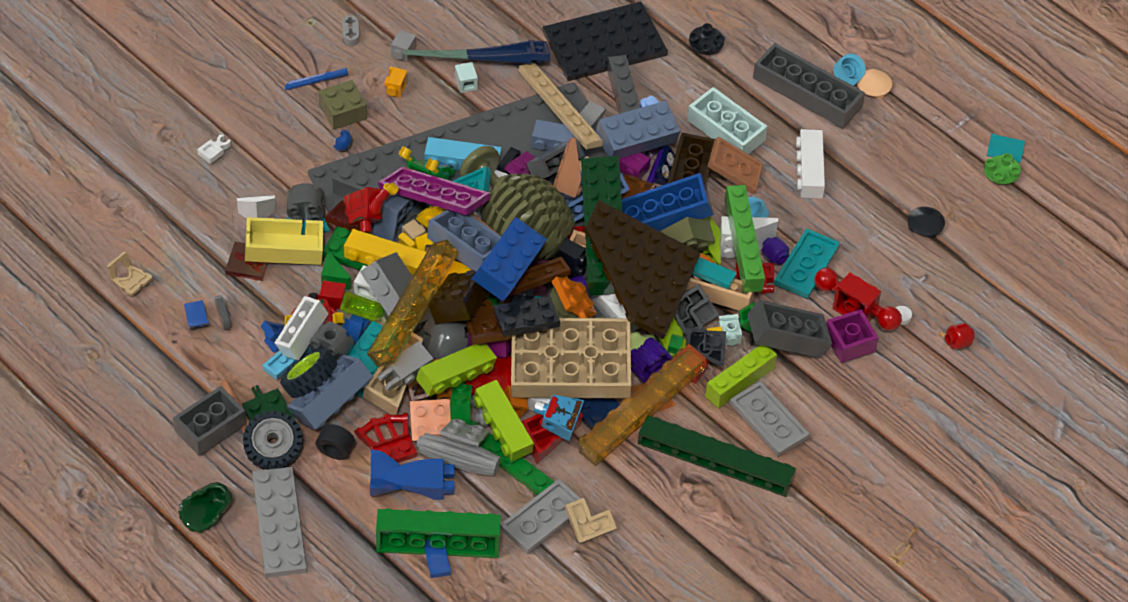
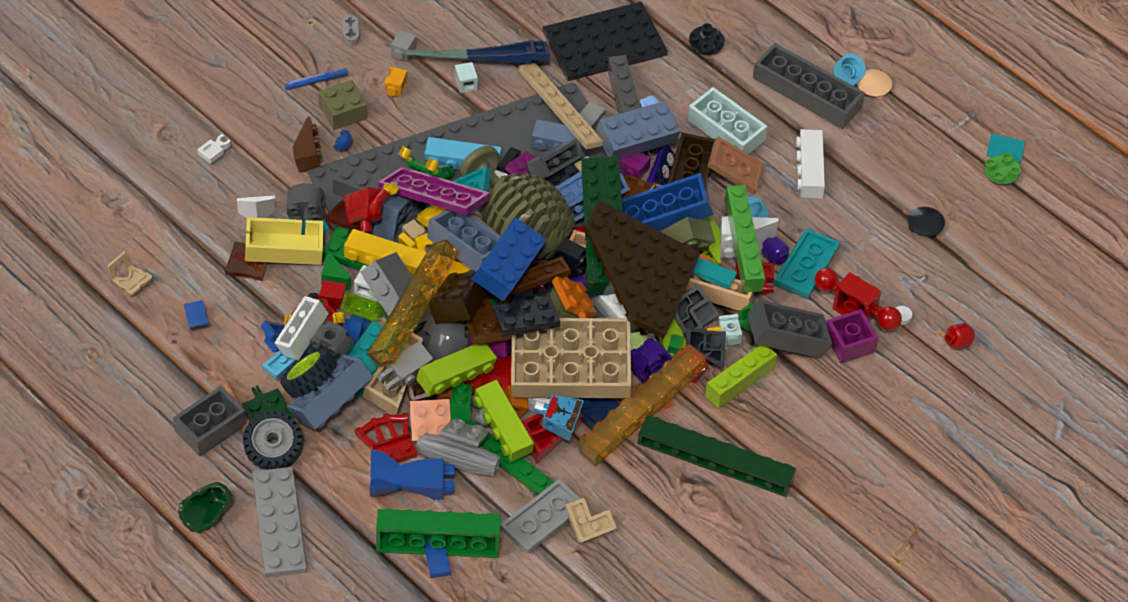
(222, 312): dark grey tile -> none
(305, 147): none -> reddish brown slope
(335, 442): black tyre -> none
(568, 173): nougat slope -> none
(769, 418): light grey plate -> none

